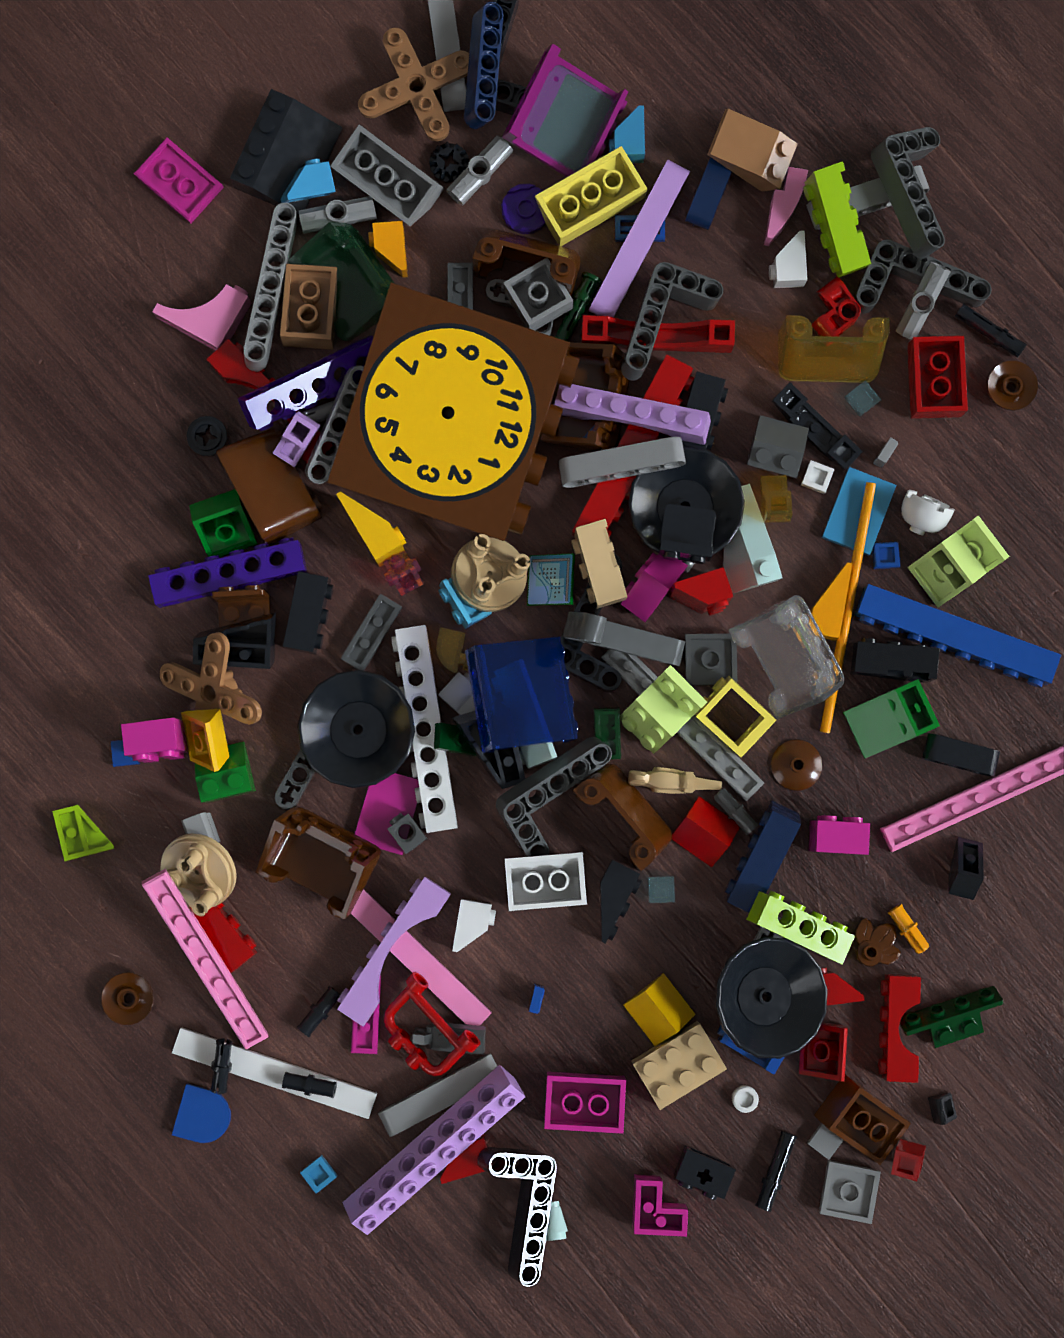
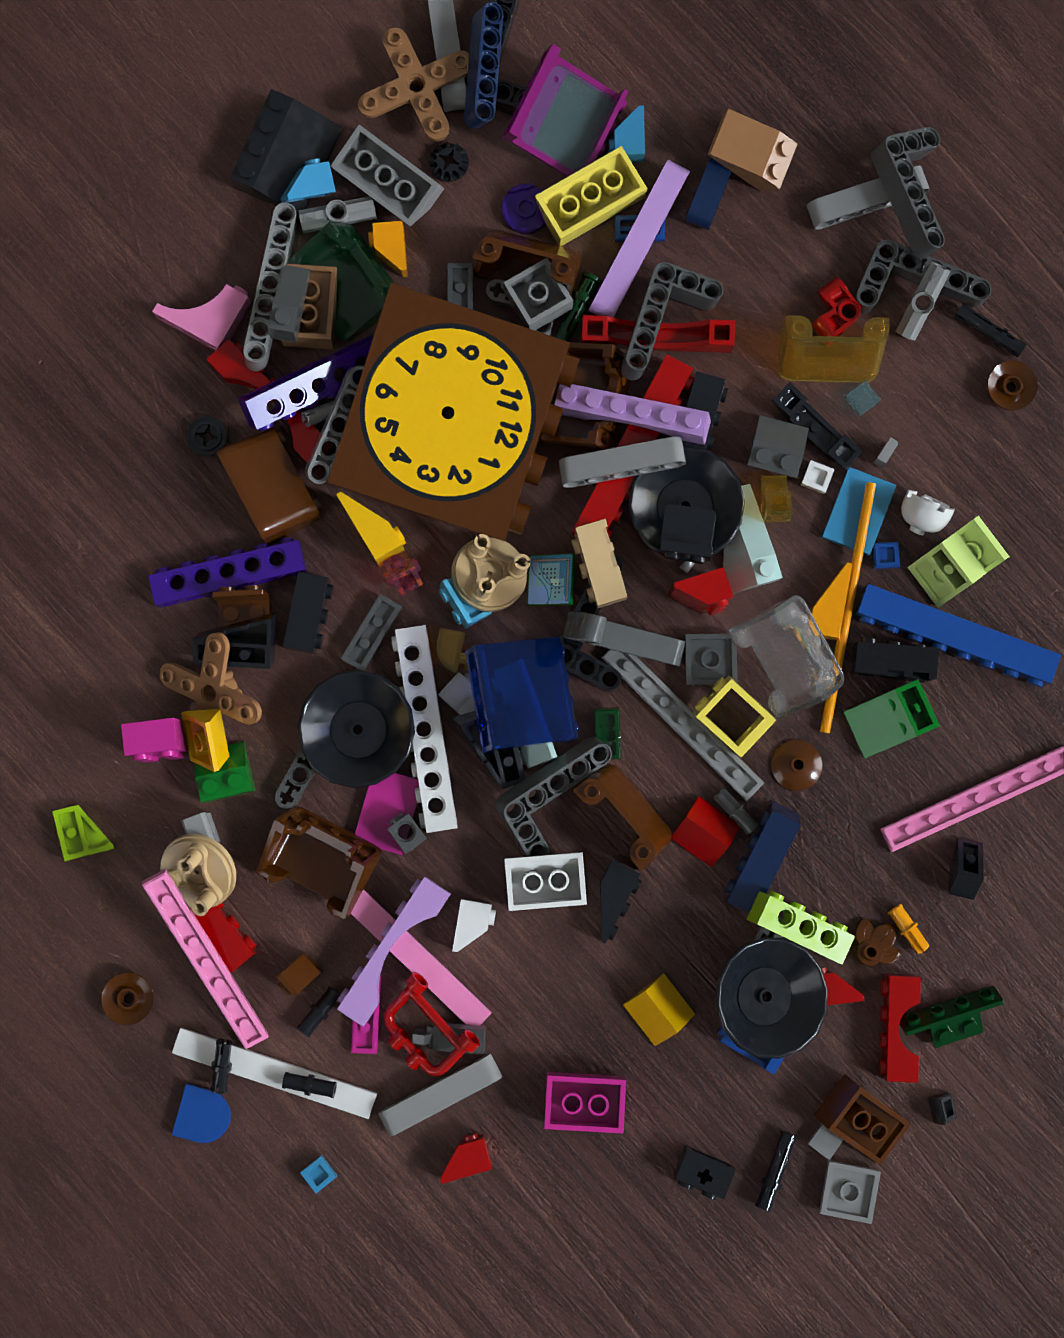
(118, 755): blue tile -> none
(178, 180): dark pink tile -> none
(222, 524): green slope -> none
(289, 304): none -> dark grey slope
(296, 438): lavender brick -> none
(298, 975): none -> reddish brown slope
(433, 1150): lavender brick -> none
(450, 739): dark green plate -> none
(469, 182): light grey piece -> none
(528, 1204): black beam -> none
(537, 998): blue tile -> none
(556, 1225): light aqua cone -> none
(651, 1214): dark pink brick -> none
(653, 584): dark pink brick -> none
(661, 889): clear light blue tile -> none
(662, 709): yellowish green bracket -> none
(671, 781): tan animal -> none
(678, 1065): tan brick -> none
(745, 1098): white tile -> none
(784, 203): bright pink slope -> none
(790, 265): white slope -> none
(825, 1053): red slope -> none
(835, 836): dark pink brick -> none
(837, 220): lime wedge -> none
(908, 1160): red brick -> none
(937, 377): red brick -> none
(961, 755): black beam -> none

